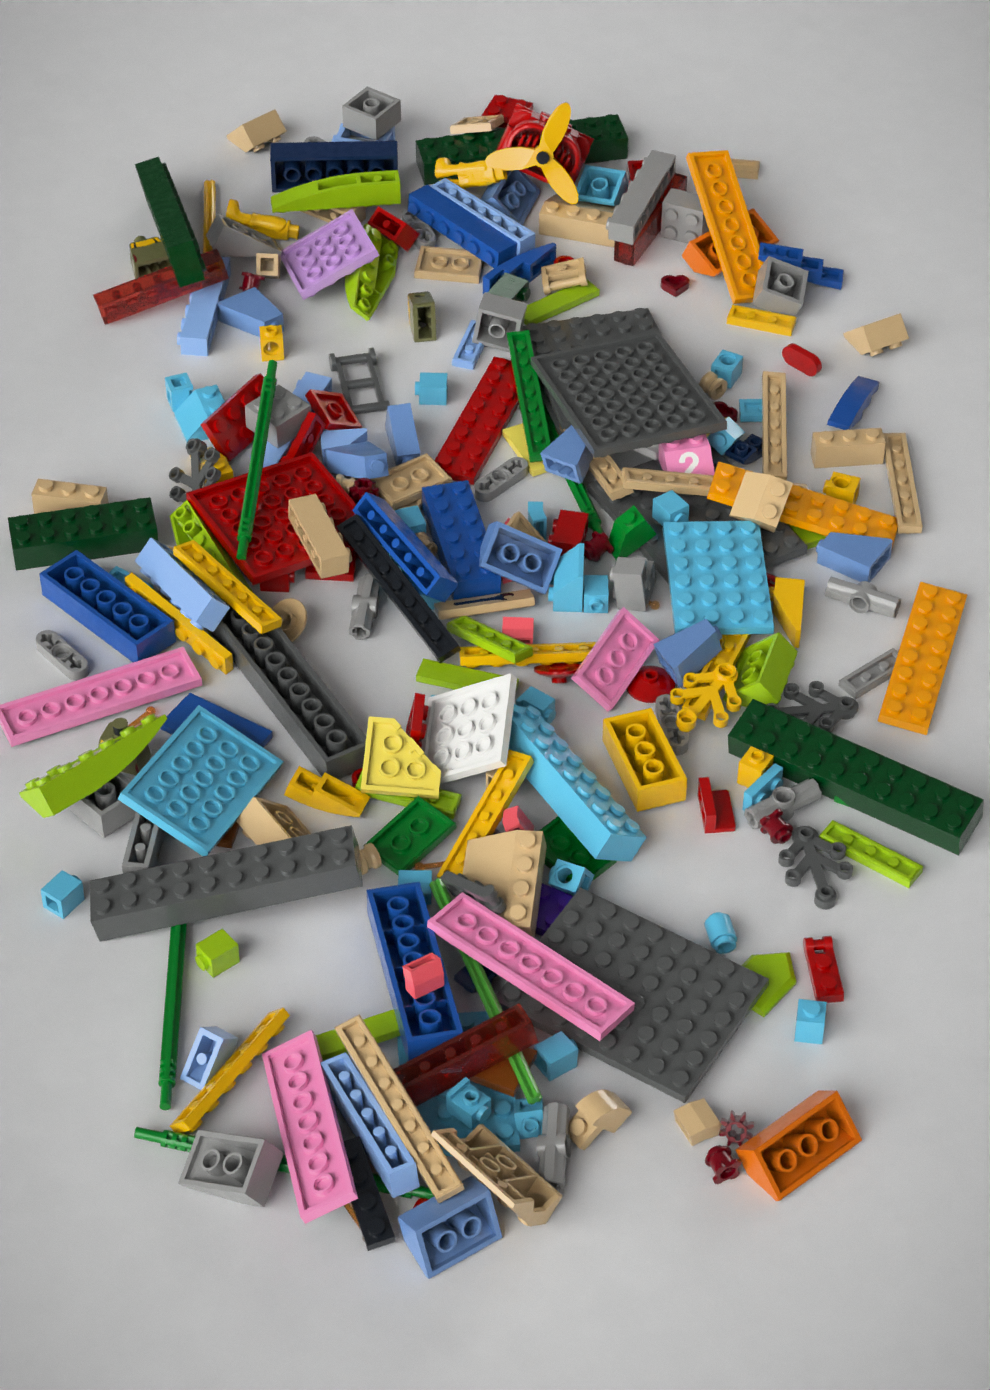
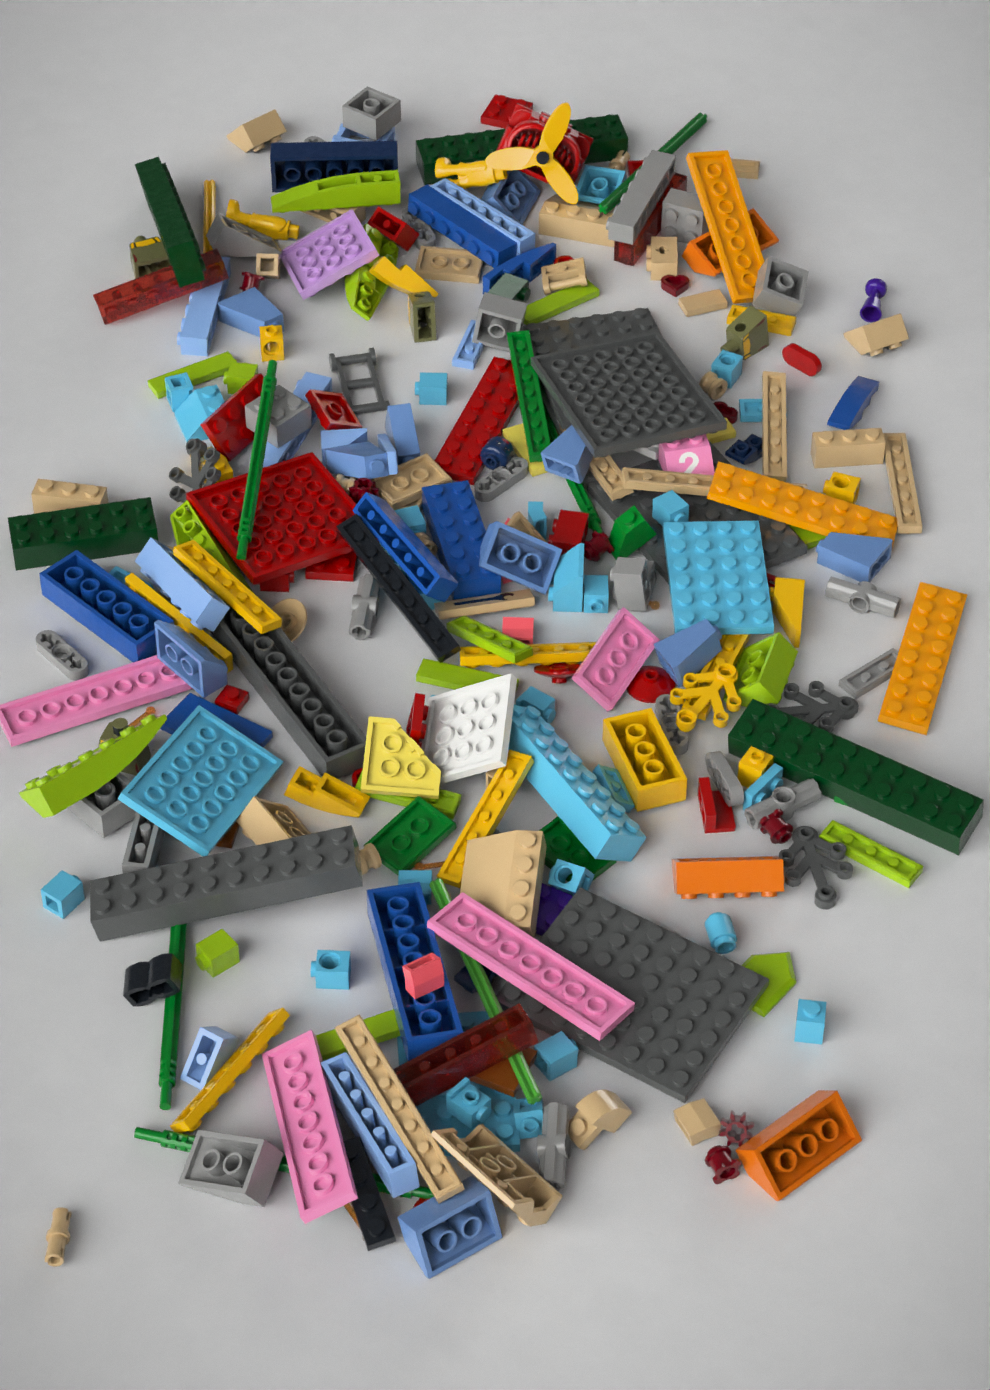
(58, 1236): none -> tan pin
(152, 980): none -> black brick
(189, 659): none -> medium blue slope
(197, 372): none -> lime tile
(232, 699): none -> red plate
(239, 375): none -> lime brick
(307, 437): red plate -> none
(319, 536): tan brick -> none
(332, 969): none -> medium azure brick
(386, 445): none -> light blue tile
(401, 279): none -> yellow slope
(477, 124): tan tile -> none
(483, 894): dark grey plate -> none
(496, 452): none -> dark blue head
(516, 820): coral piece -> none
(612, 781): none -> medium azure plate
(620, 161): none -> tan pin
(662, 257): none -> tan brick
(669, 147): none -> green axle
(702, 303): none -> tan tile
(724, 439): medium azure brick -> none
(724, 778): none -> light grey beam
(728, 875): none -> orange slope
(747, 333): none -> olive torso
(761, 499): tan slope -> none
(817, 272): blue slope -> none
(823, 970): red plate -> none
(871, 308): none -> dark purple piece

